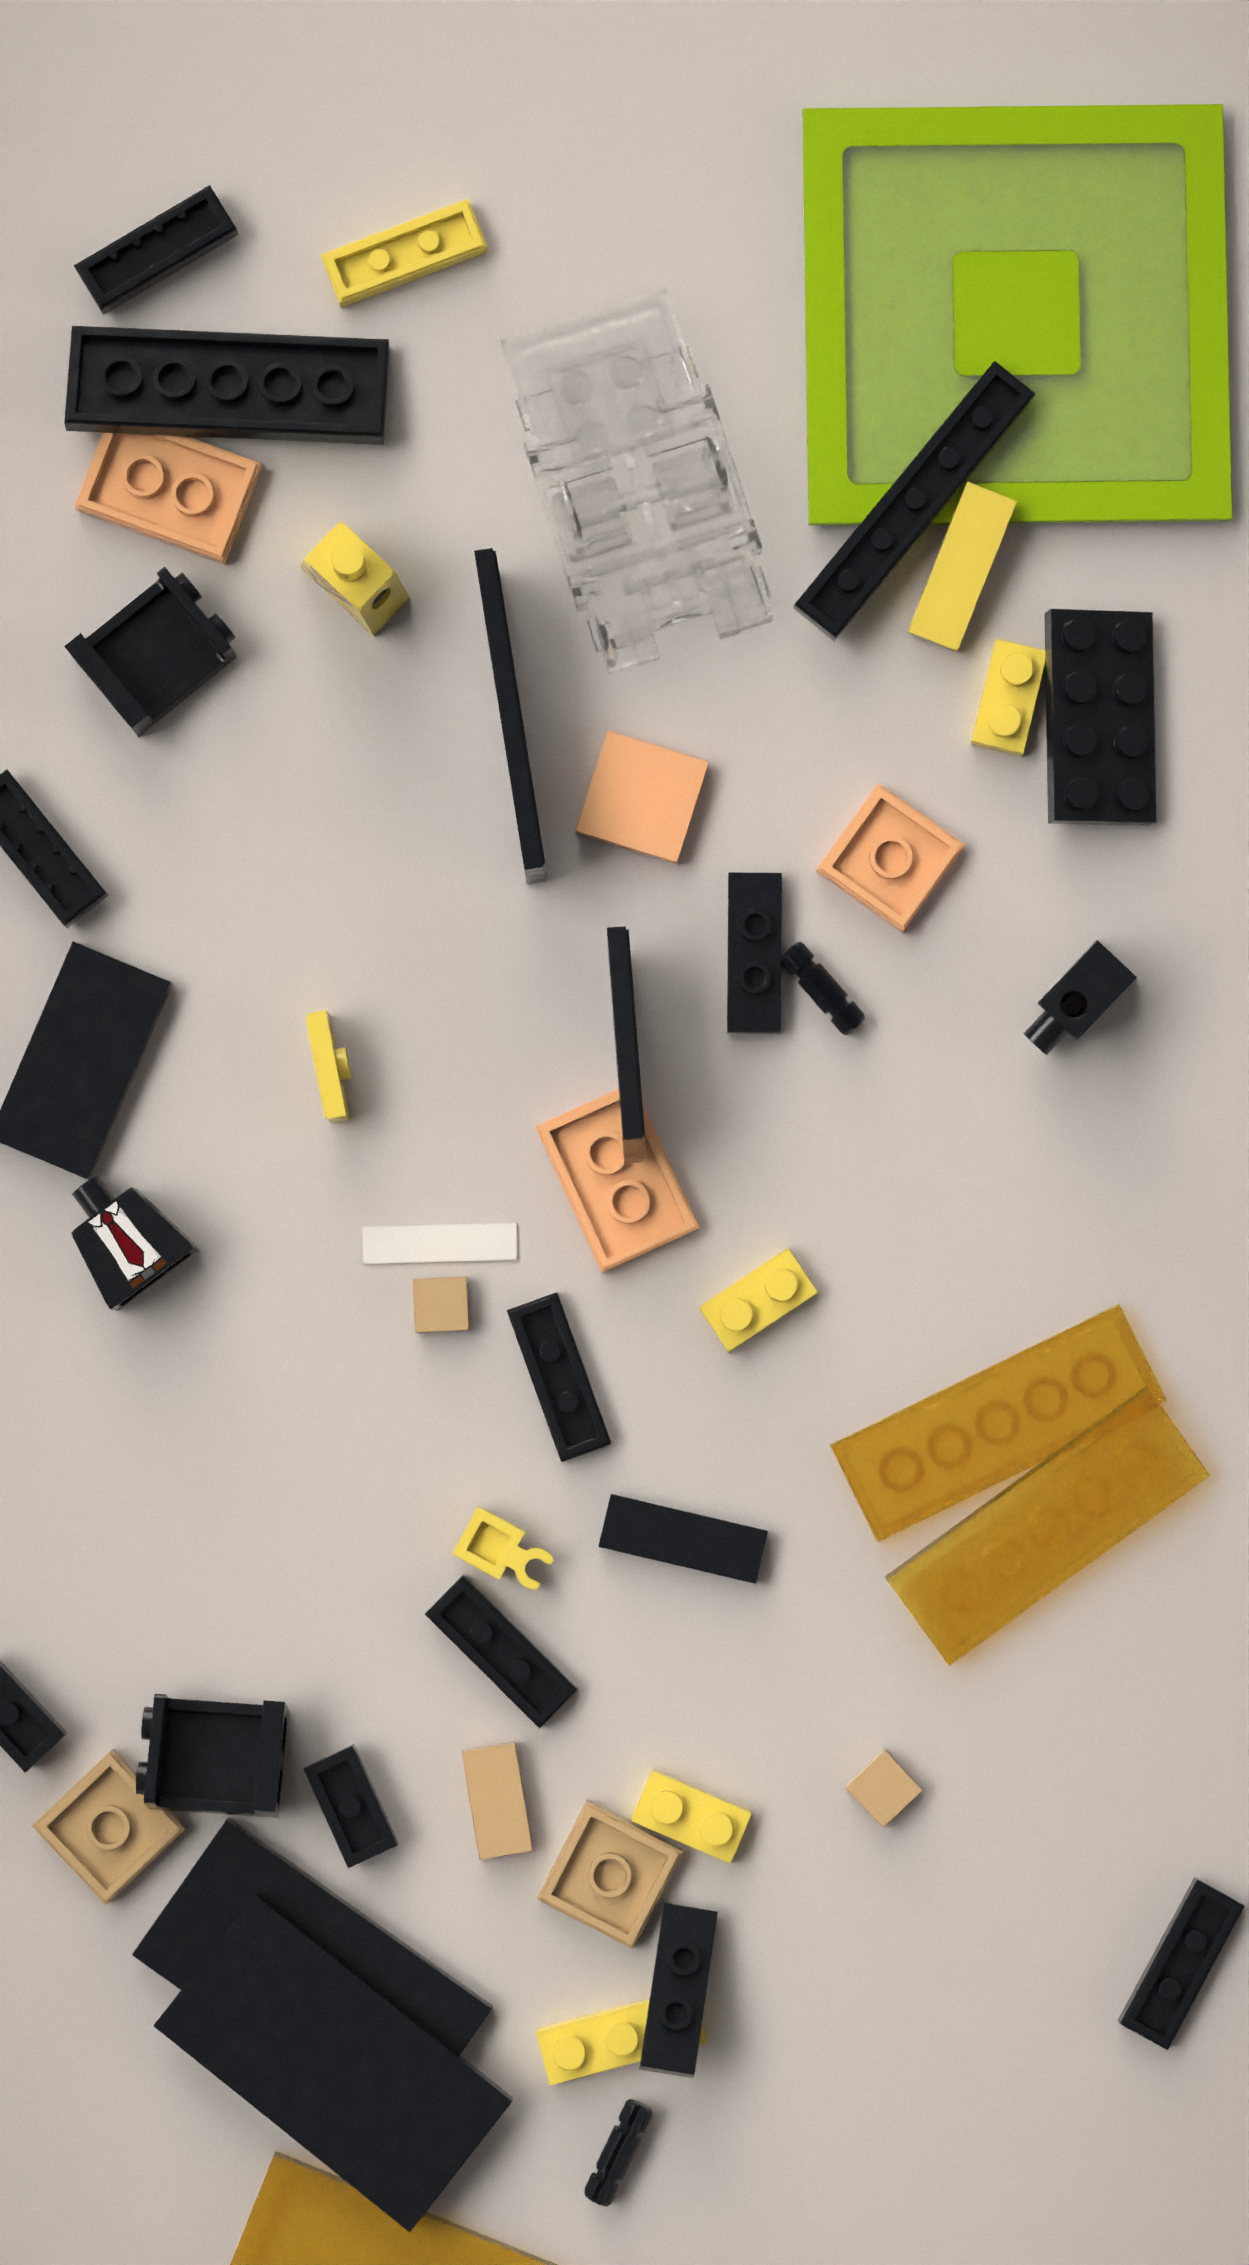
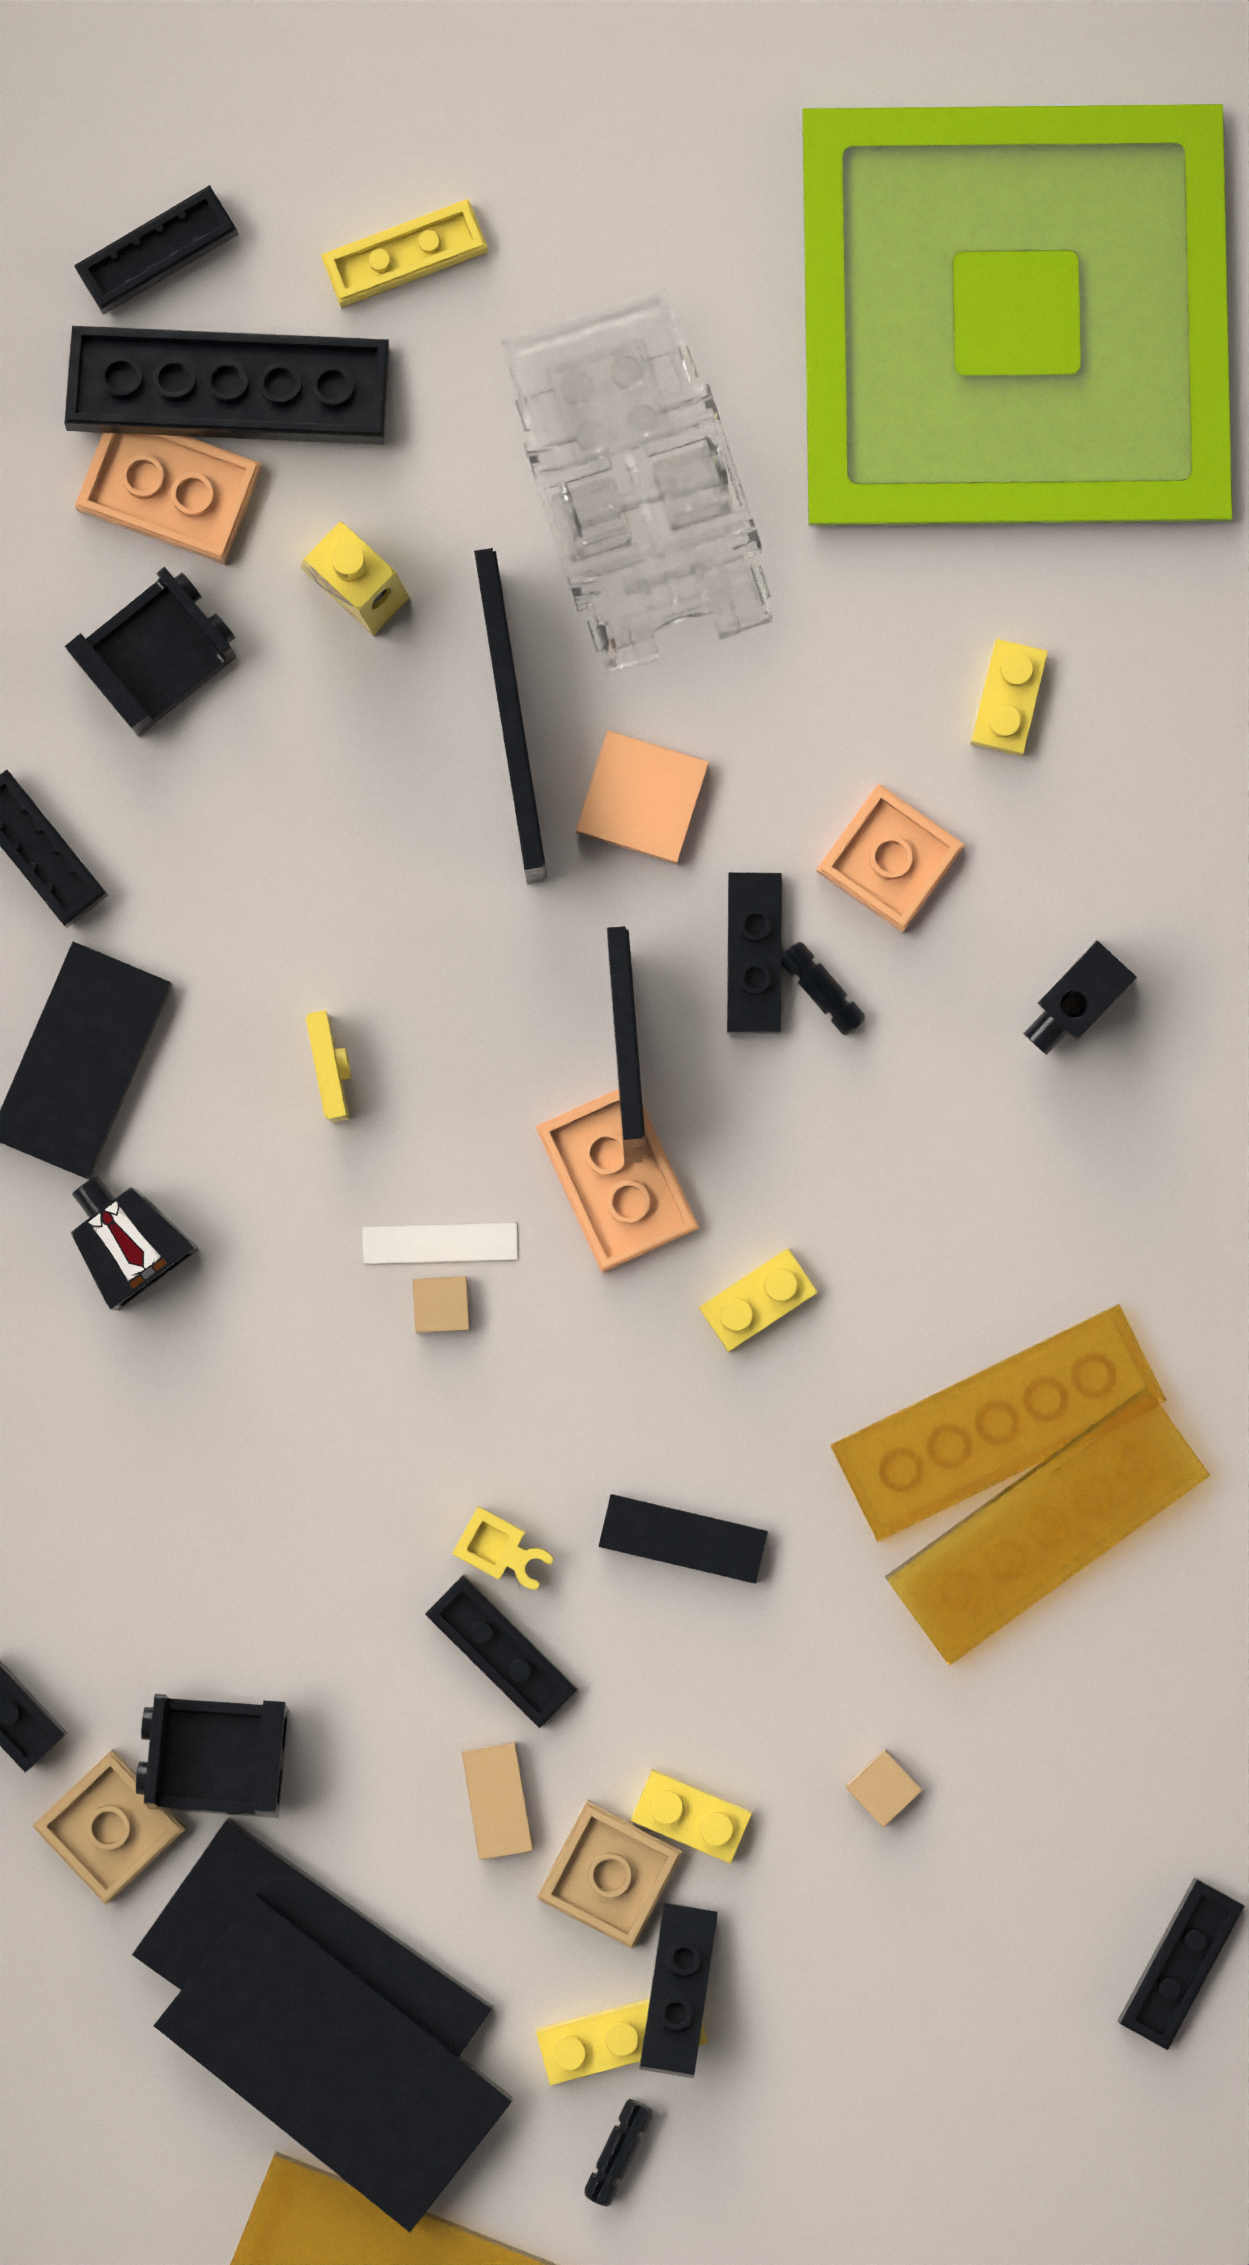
(351, 1806): black plate -> none
(559, 1377): black tile -> none
(914, 501): black tile -> none
(961, 566): light yellow tile -> none
(1100, 717): black plate -> none

